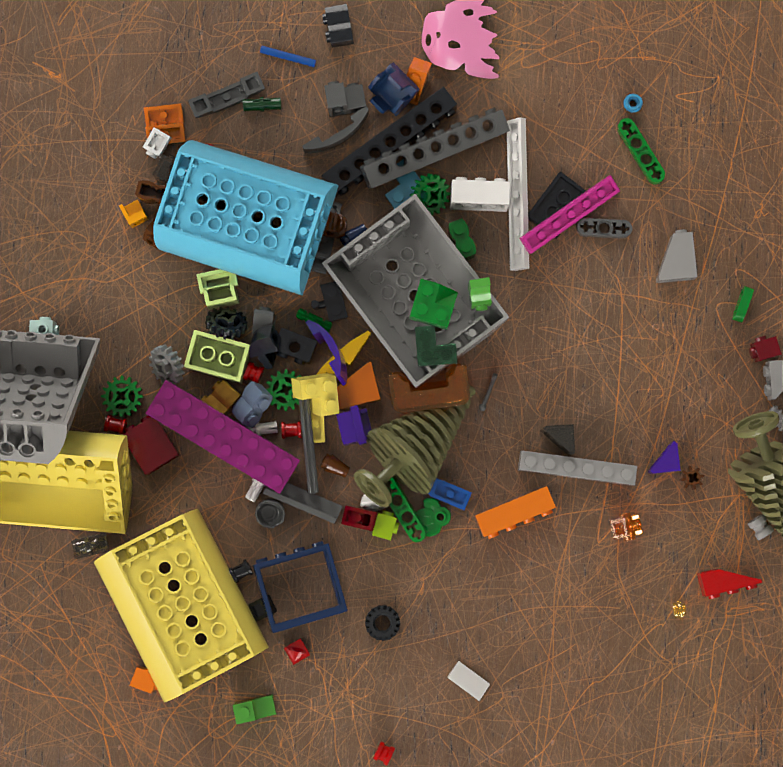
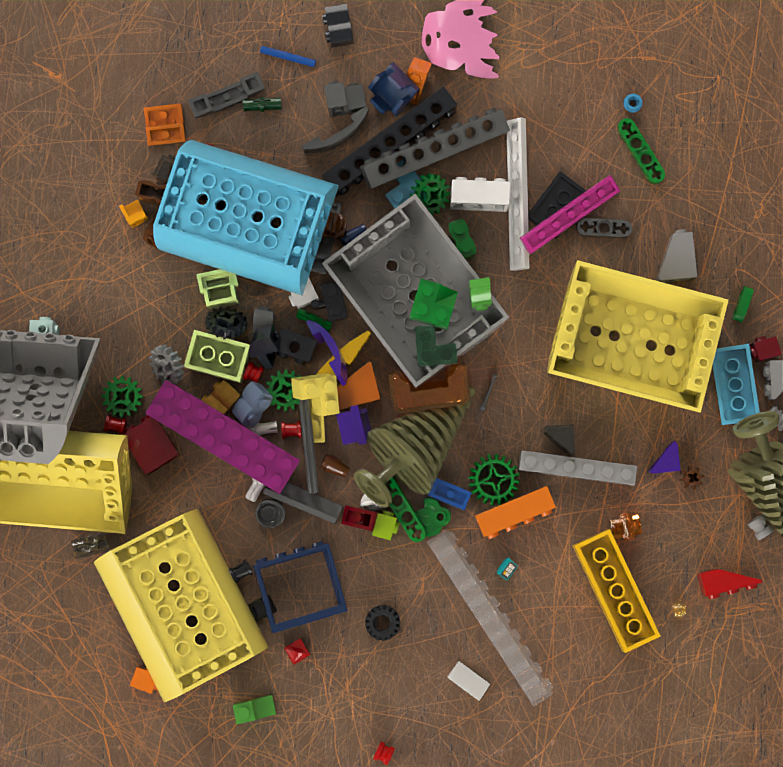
(156, 143): white bracket -> none
(305, 300): none -> white arch
(477, 483): none -> green gear
(490, 618): none -> clear brick
(507, 568): none -> slope
(616, 591): none -> yellow brick
(639, 313): none -> light yellow slope
(735, 383): none -> medium azure slope

